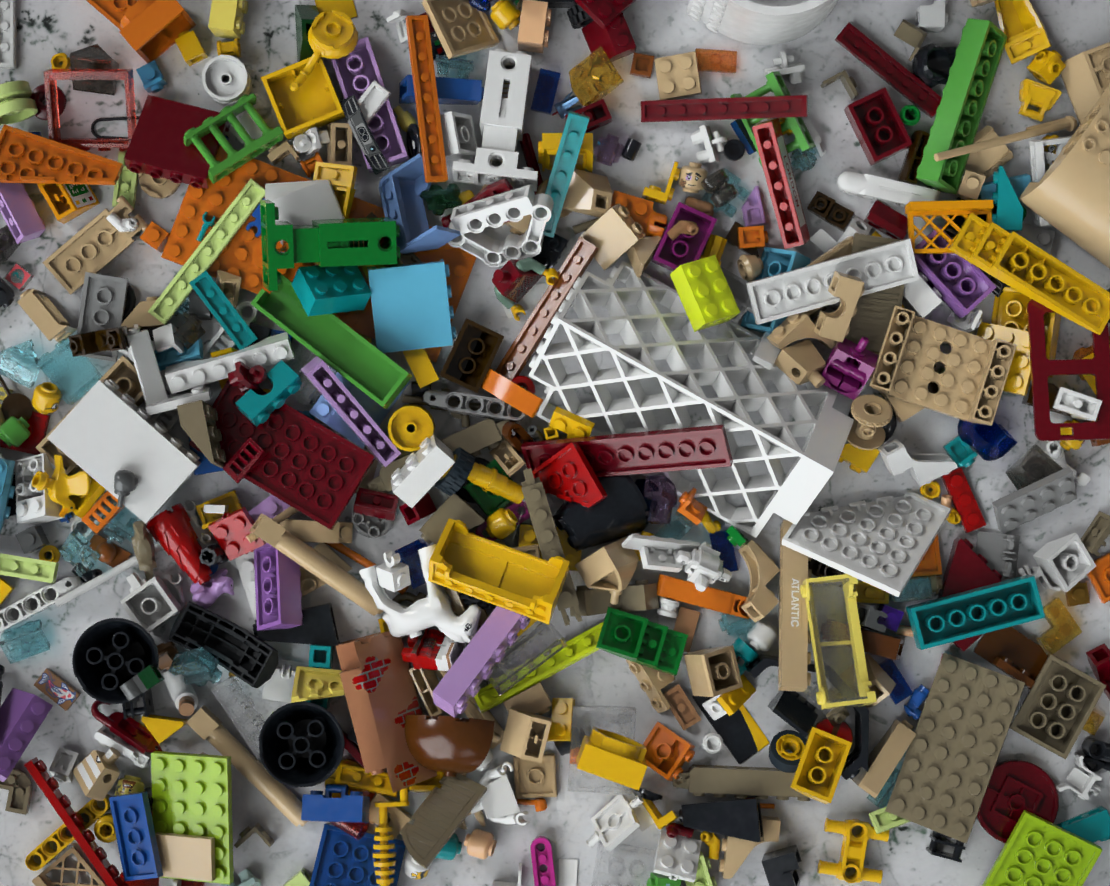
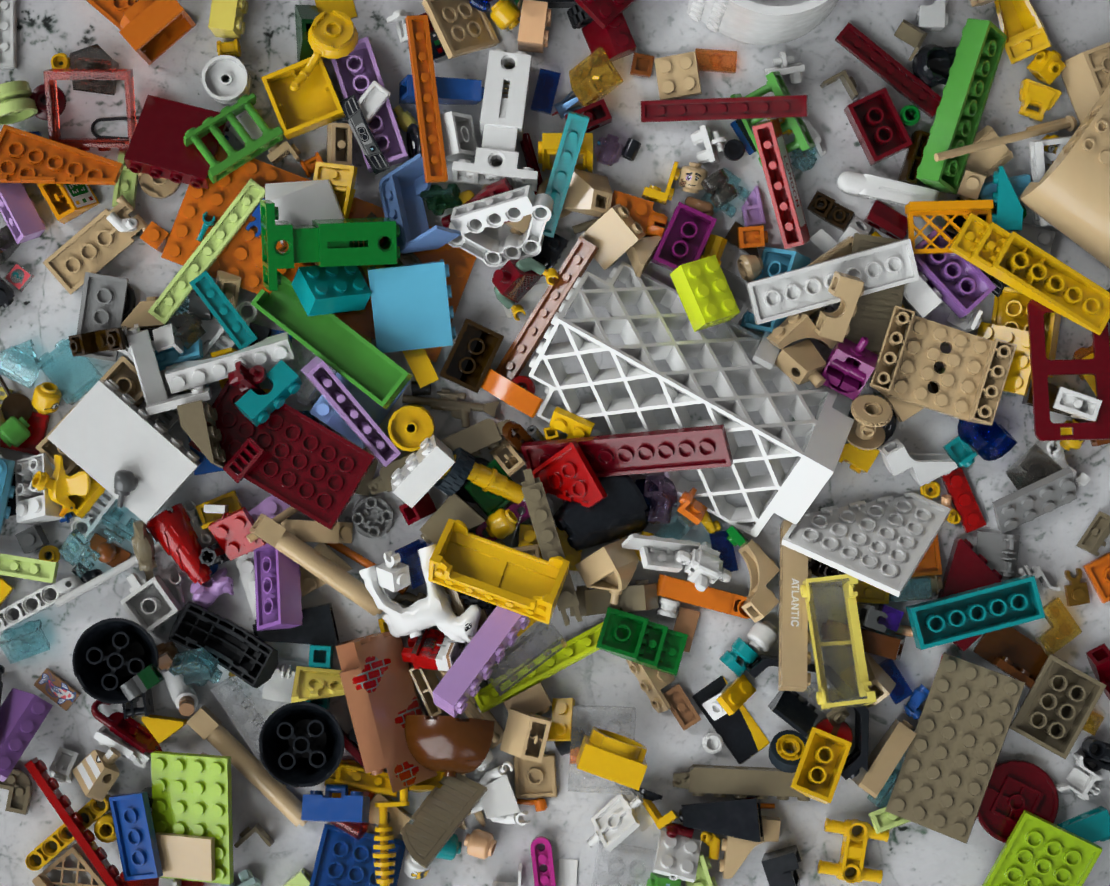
(45, 315): tan window -> none
(98, 506): orange slope -> none
(129, 785): light yellow head -> none
(151, 77): dark azure bracket -> none
(190, 47): yellow brick -> none
(311, 141): white hips -> none
(376, 504): dark red slope -> none
(443, 398): light grey piece -> none
(444, 64): clear light blue hips -> none
(667, 751): orange plate -> none
(683, 227): medium nougat arm -> none
(713, 671): tan slope -> none
(739, 627): clear light blue bracket -> none
(935, 839): black piece -> none
(1065, 561): white slope -> none

